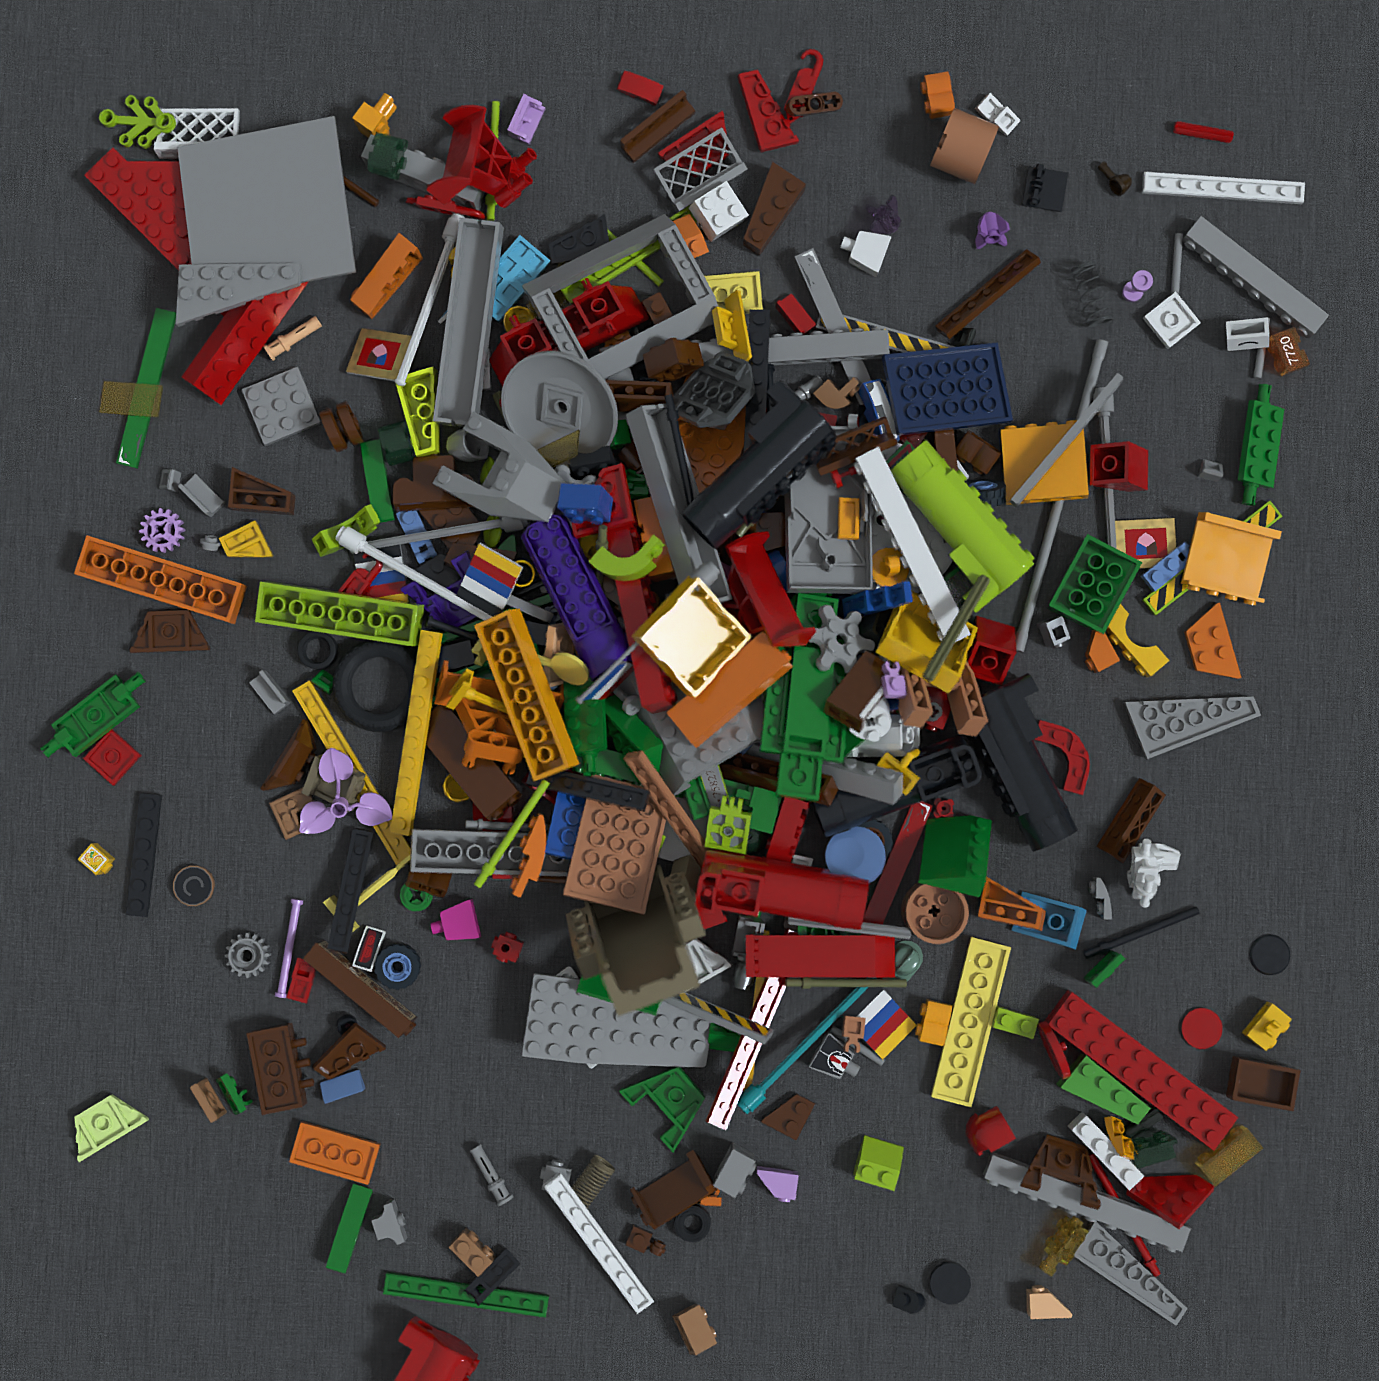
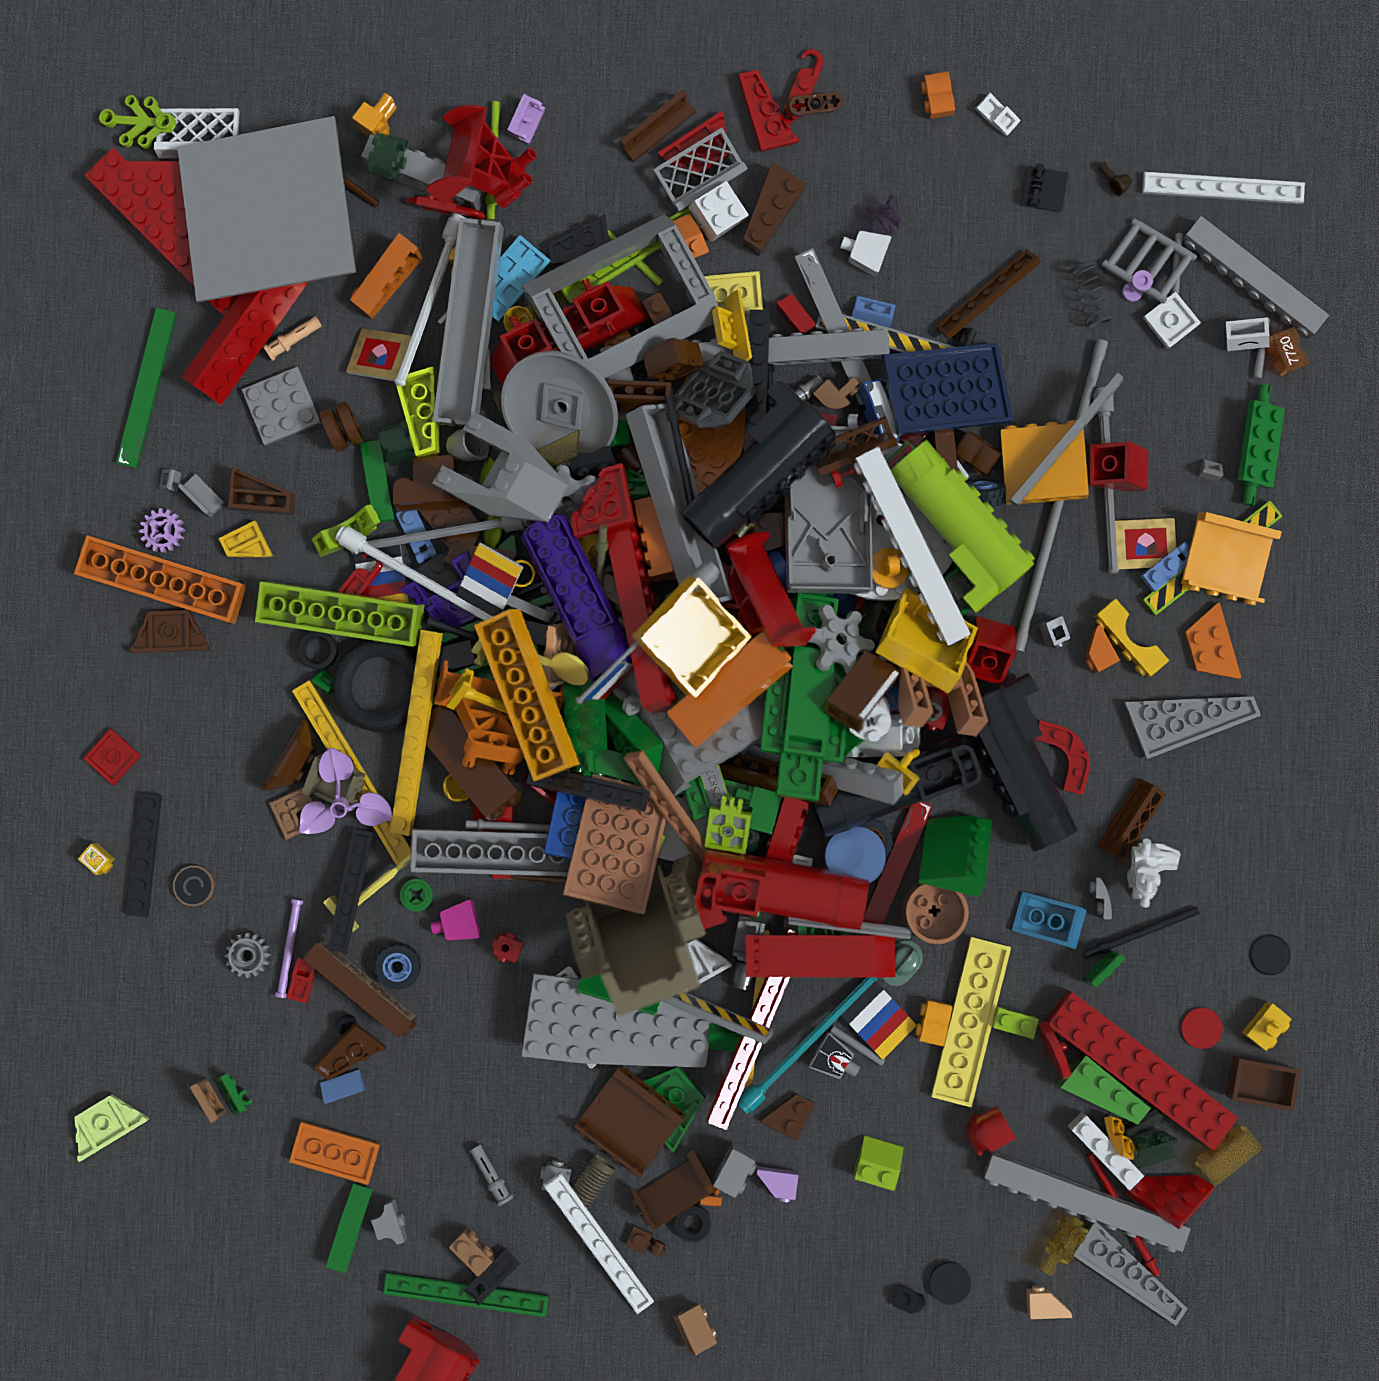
(94, 716): green plate -> none
(131, 399): clear yellow piece -> none
(210, 543): light grey plate -> none
(221, 287): light grey wing -> none
(270, 692): light grey panel -> none
(278, 1068): reddish brown piece -> none
(369, 948): slope -> none
(430, 882): reddish brown brick -> none
(489, 867): lime bar -> none
(534, 846): orange slope -> none
(585, 503): blue brick -> none
(628, 568): lime arch -> none
(629, 1121): none -> reddish brown panel
(640, 87): red slope -> none
(808, 982): olive bar -> none
(848, 518): light orange tile -> none
(853, 1029): nougat plate -> none
(873, 311): none -> medium blue slope
(879, 599): blue slope -> none
(893, 683): lavender plate -> none
(943, 803): red plate -> none
(956, 628): olive axle -> none
(964, 145): nougat brick -> none
(991, 230): medium lavender brick -> none
(1007, 907): orange wedge -> none
(1063, 1161): reddish brown wing -> none
(1094, 584): green slope -> none
(1153, 236): none -> light grey bar
(1203, 131): red axle -> none

